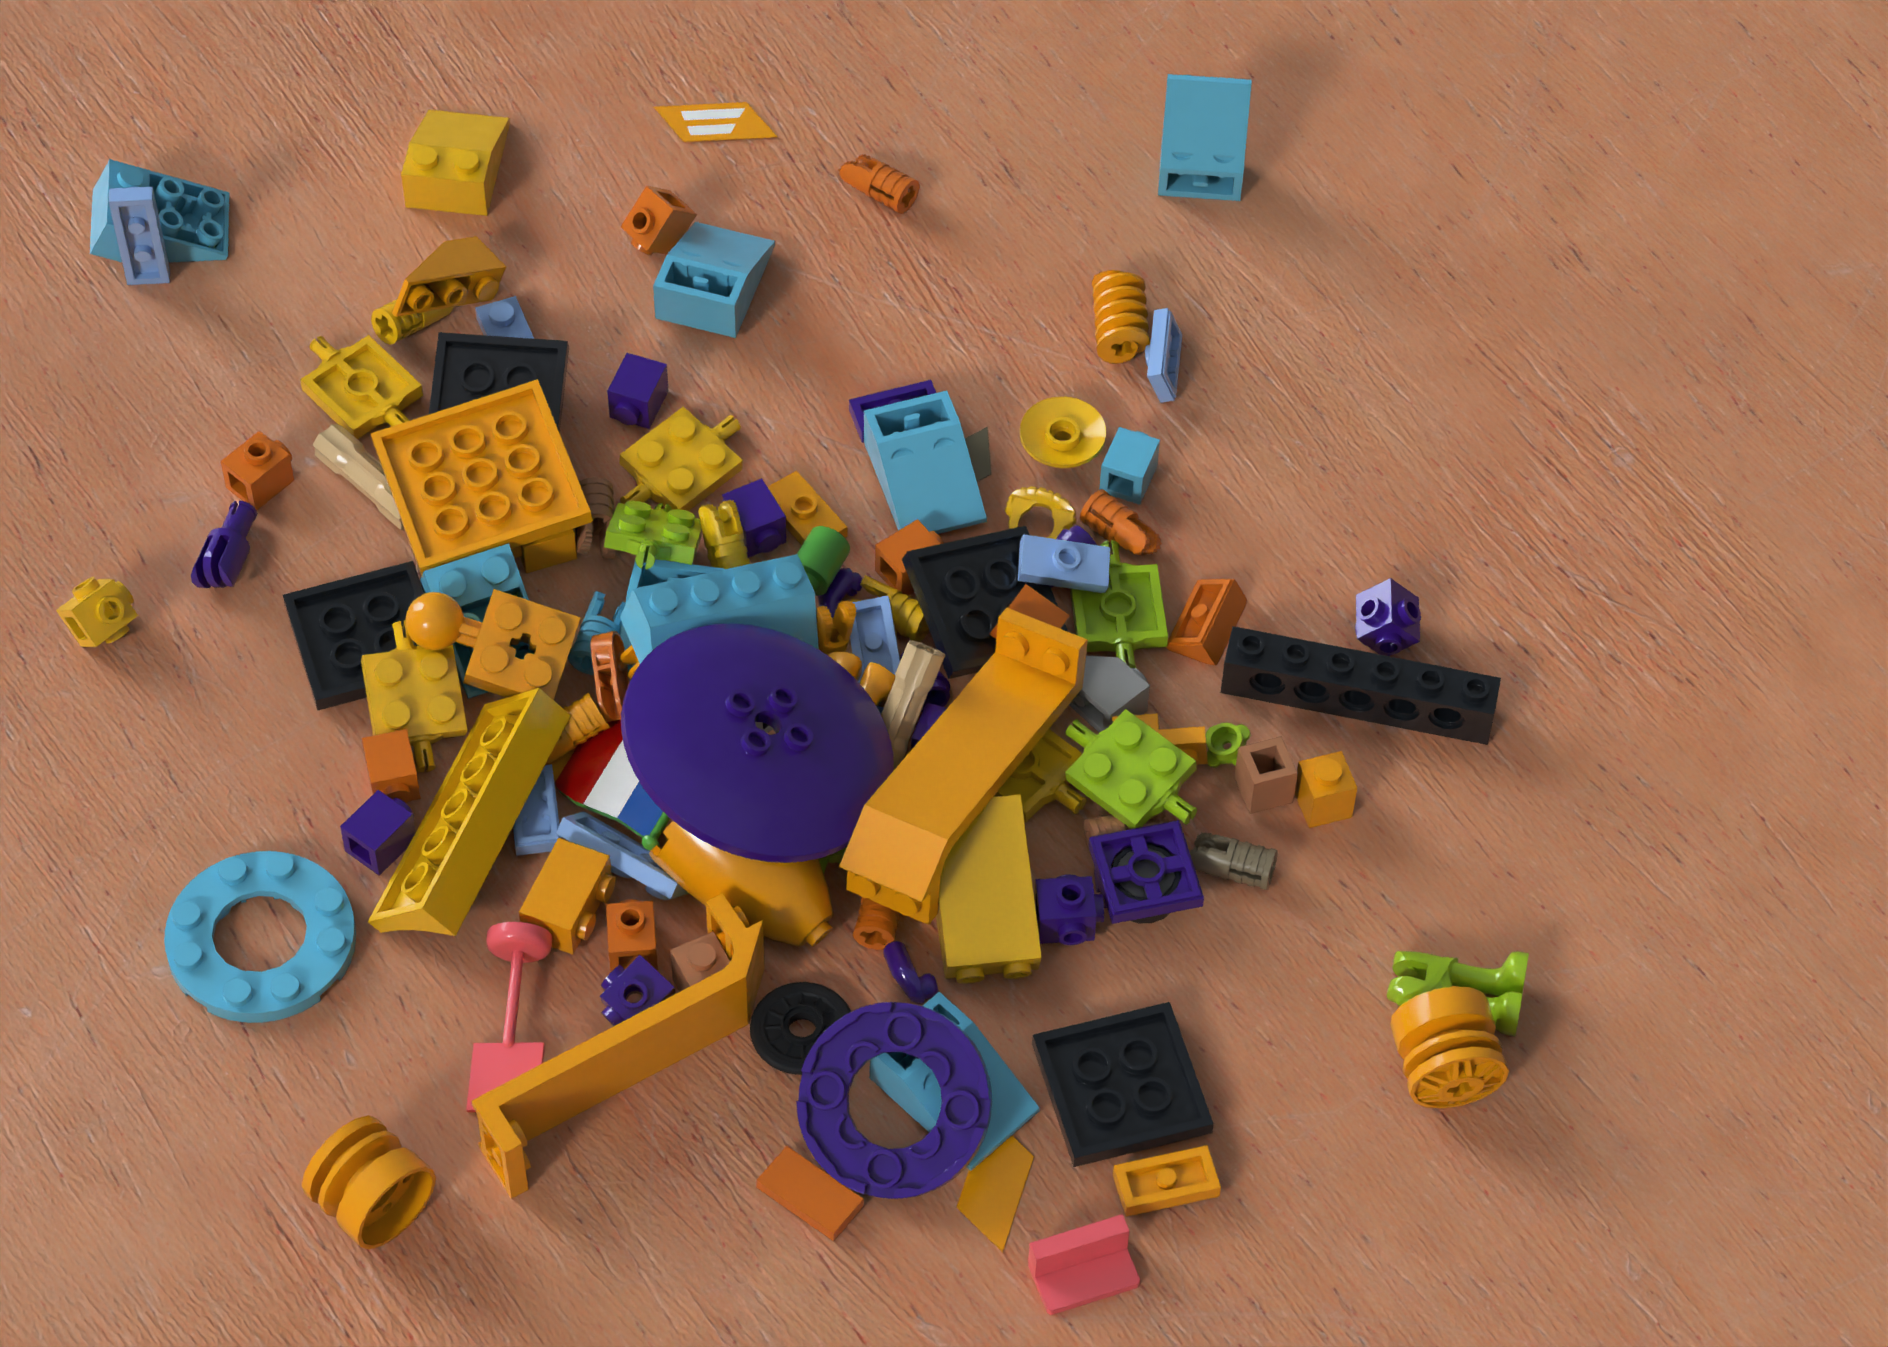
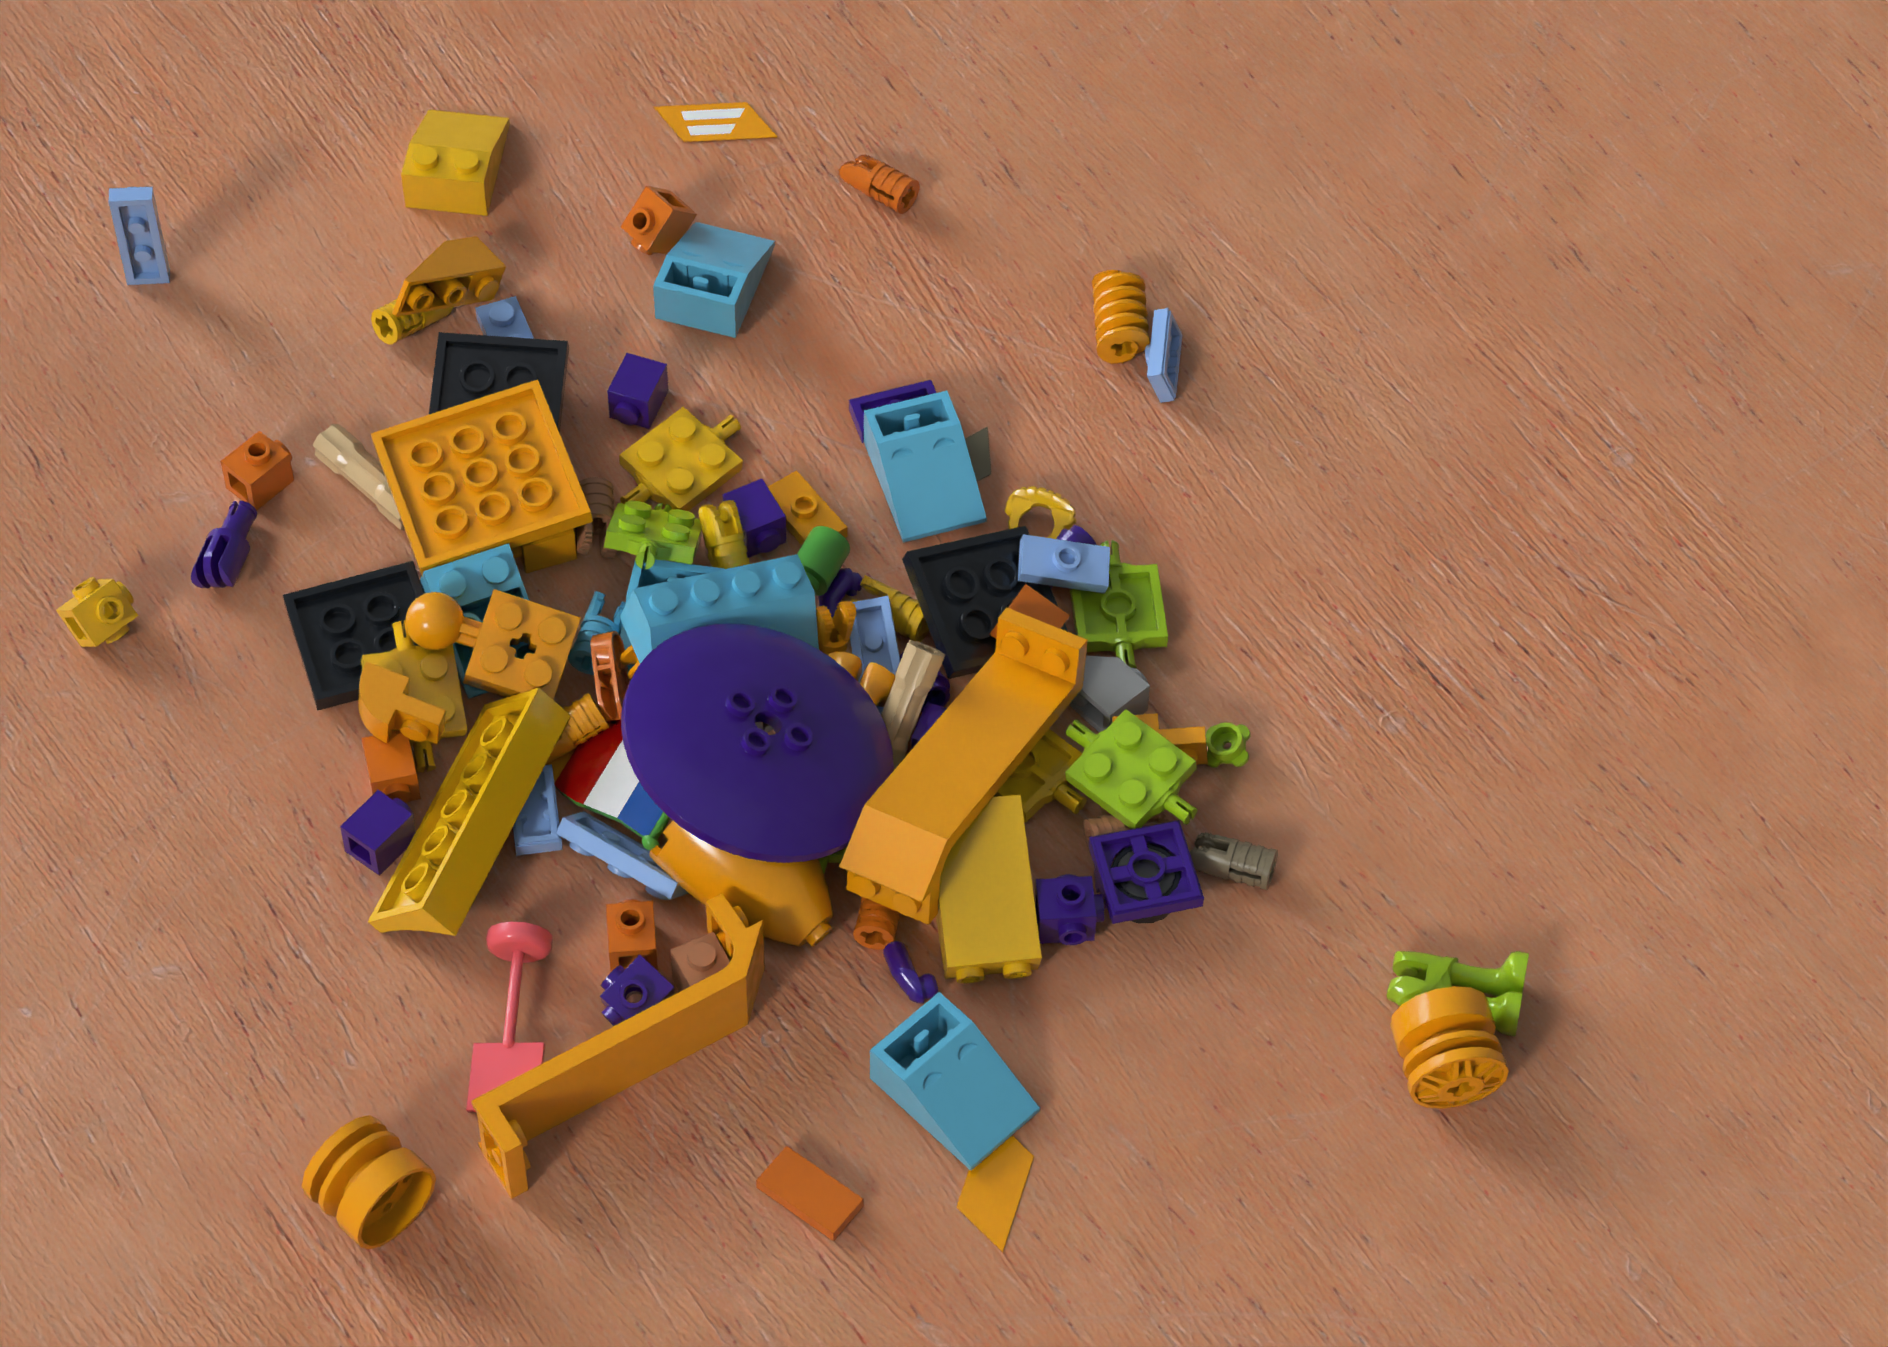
(190, 214): medium azure slope -> none
(273, 992): medium azure plate -> none
(360, 385): yellow plate -> none
(387, 706): none -> light orange brick
(569, 893): light orange brick -> none
(780, 1009): black wheel -> none
(825, 1100): dark purple plate -> none
(893, 548): orange brick -> none
(1059, 420): yellow dish -> none
(1083, 1265): coral panel -> none
(1119, 523): orange hinge -> none
(1122, 1084): black plate -> none
(1129, 465): medium azure brick -> none
(1166, 1180): light orange plate -> none
(1204, 137): medium azure slope -> none
(1208, 620): orange slope -> none
(1265, 775): nougat brick -> none
(1325, 789): light orange brick -> none
(1360, 685): black brick -> none
(1387, 618): dark purple brick -> none

